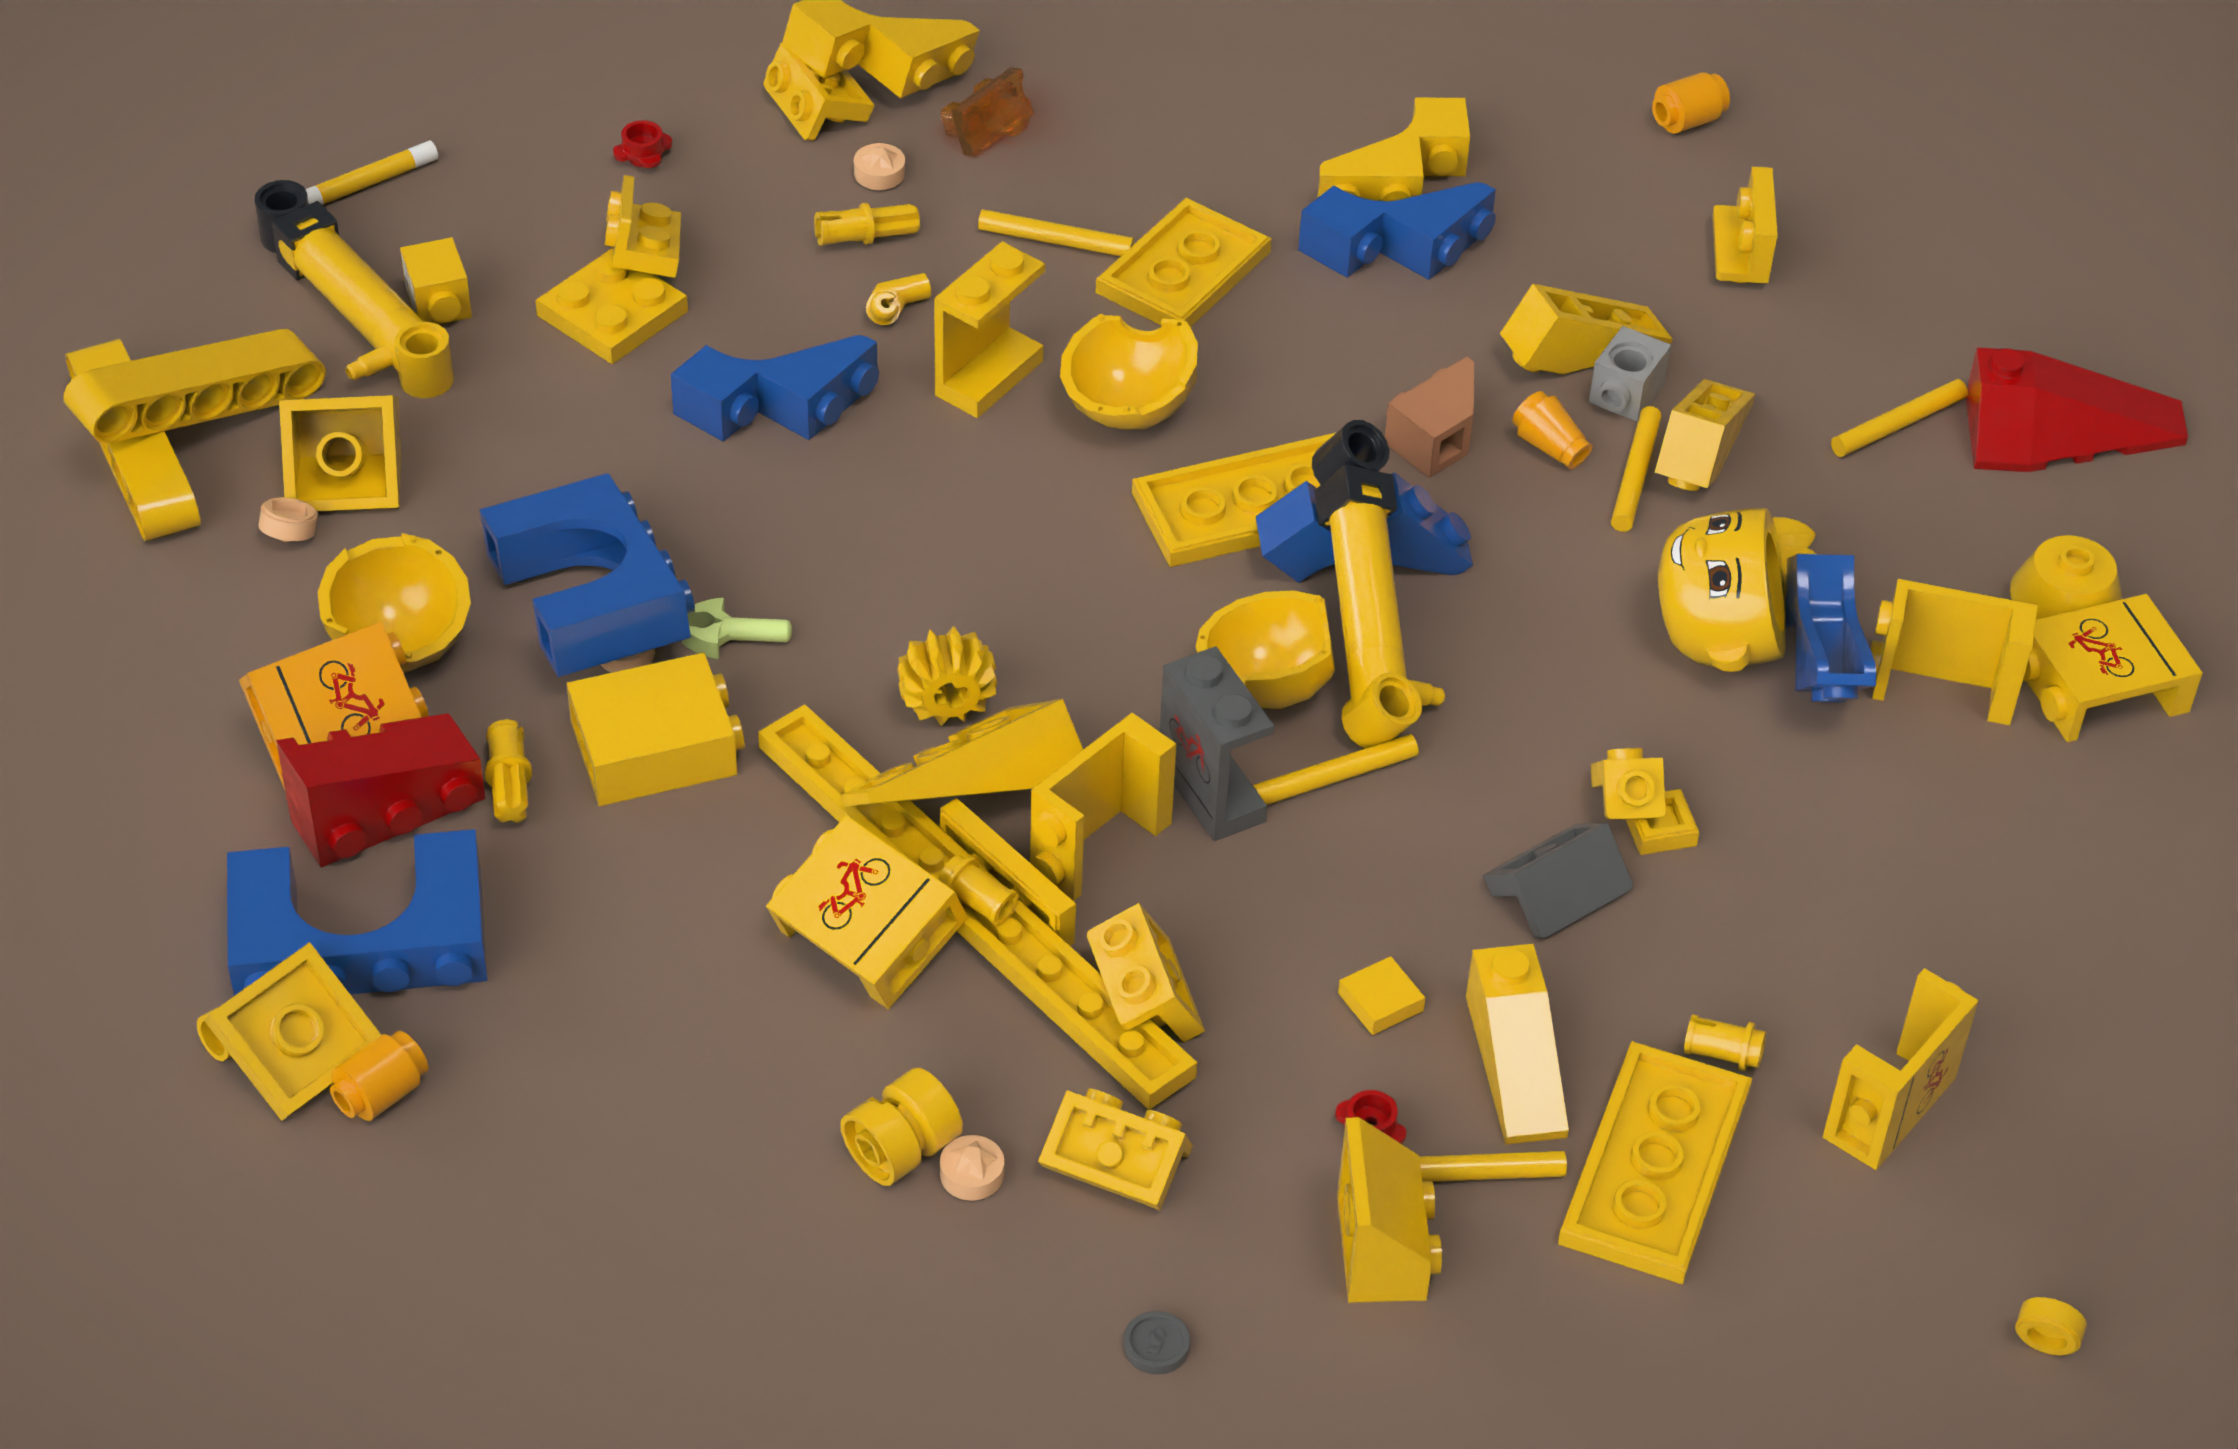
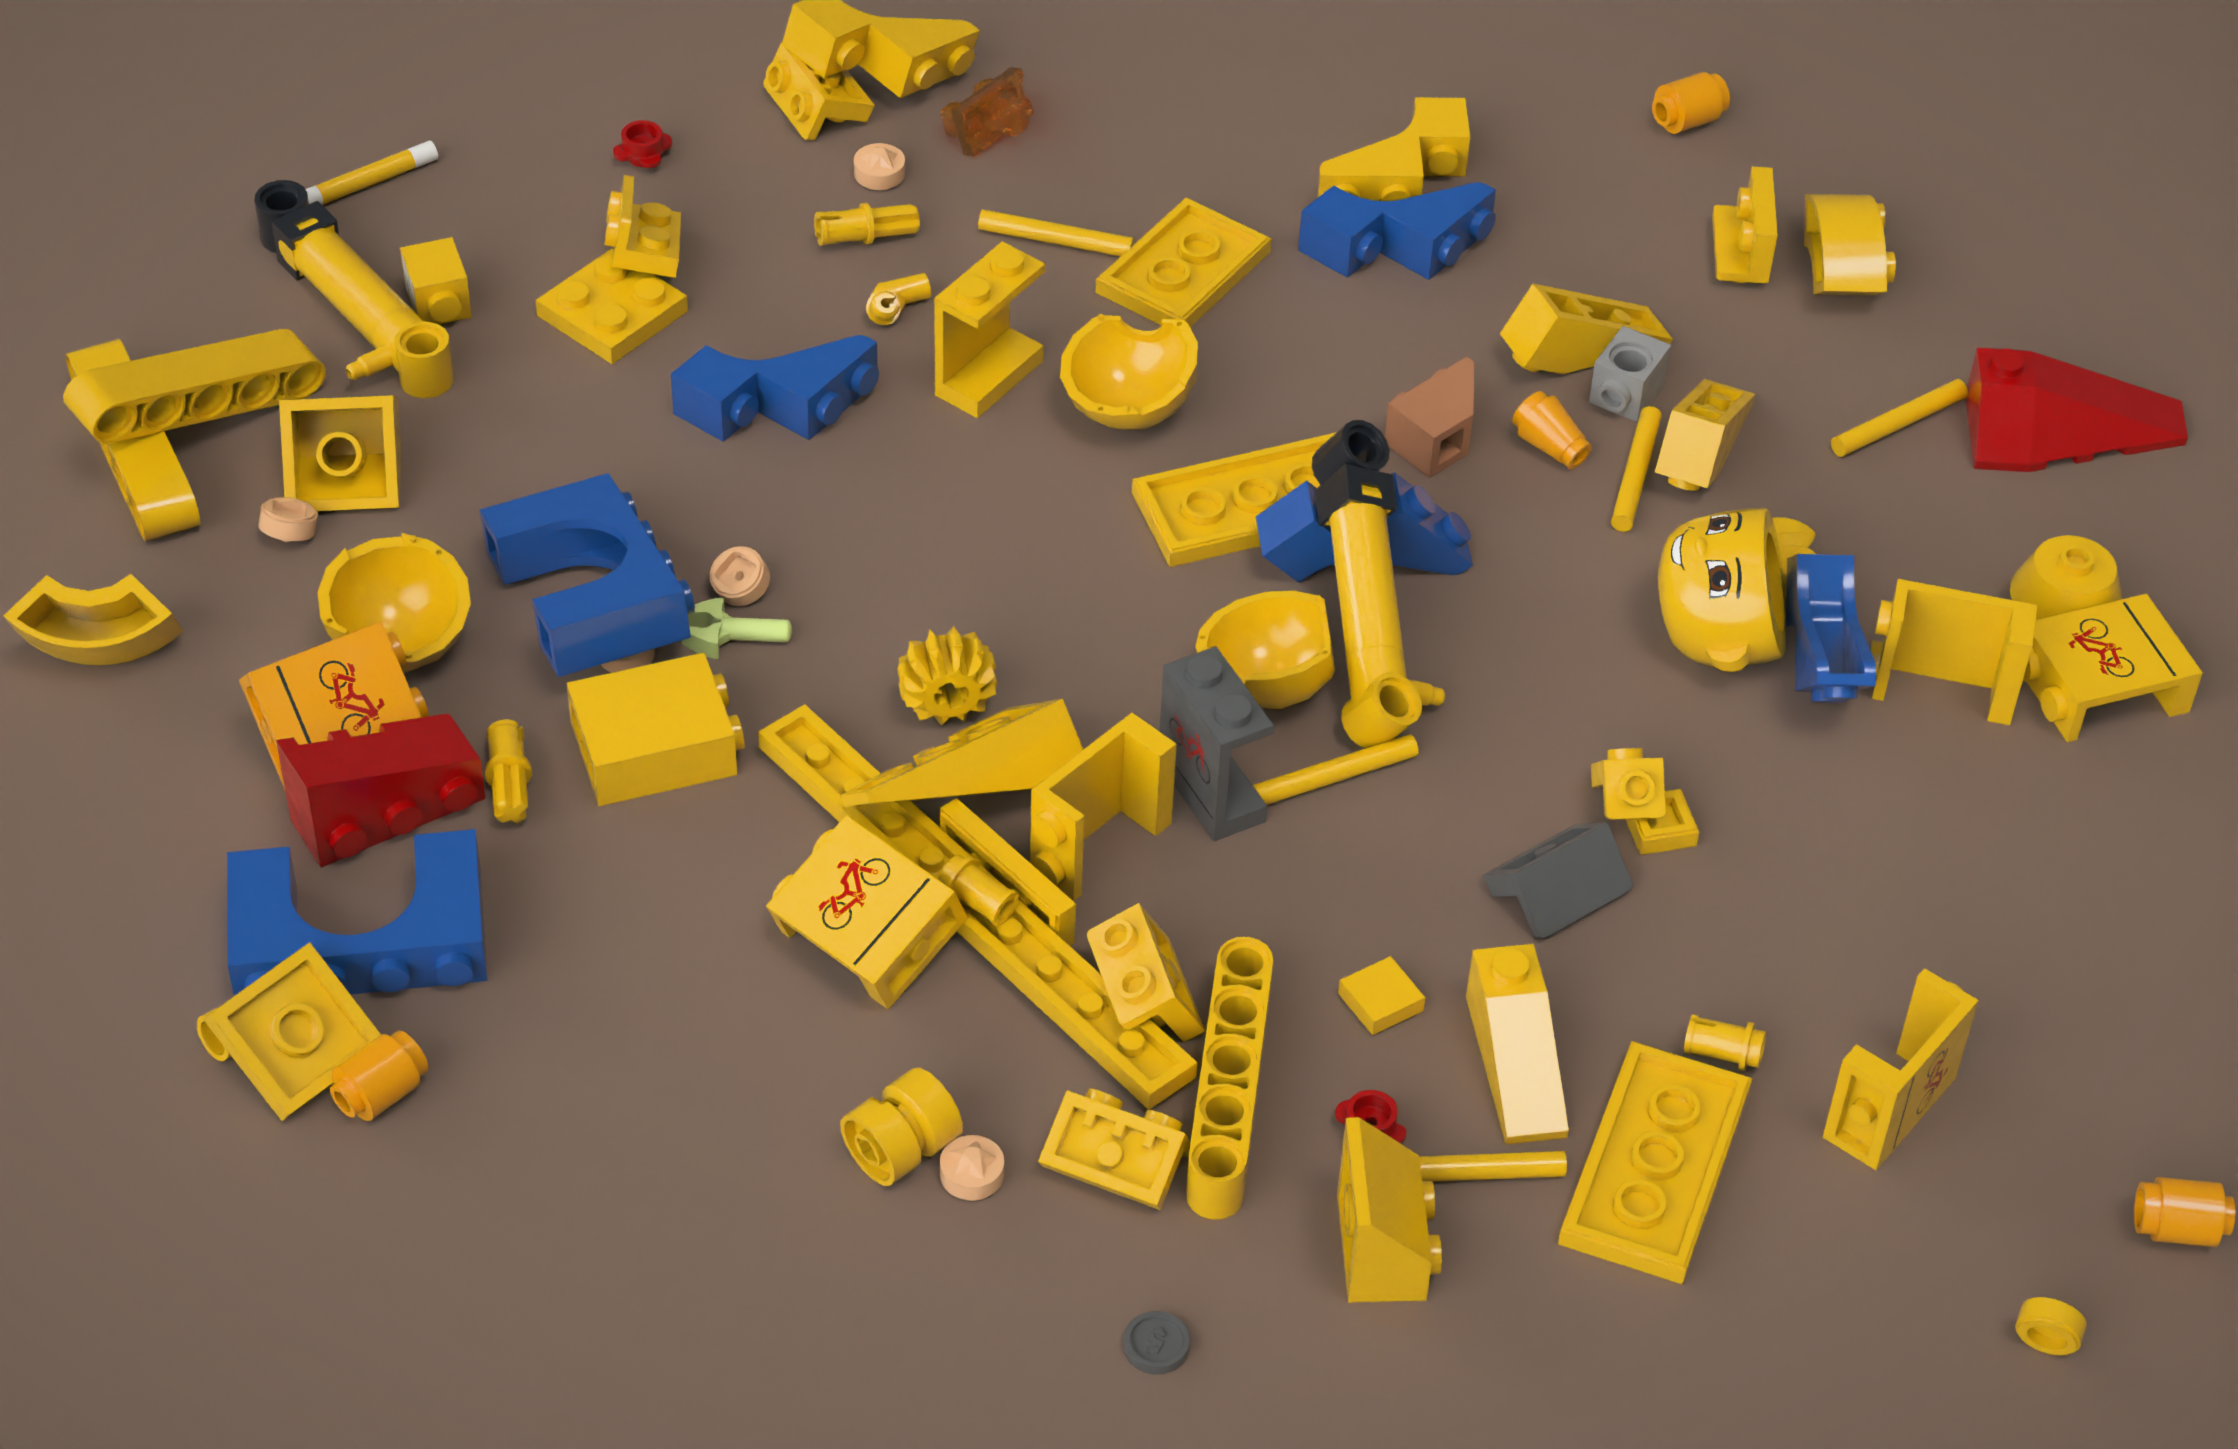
(93, 625): none -> yellow brick
(739, 576): none -> light nougat tile
(1229, 1078): none -> yellow beam
(1847, 244): none -> yellow brick
(2183, 1211): none -> light orange brick

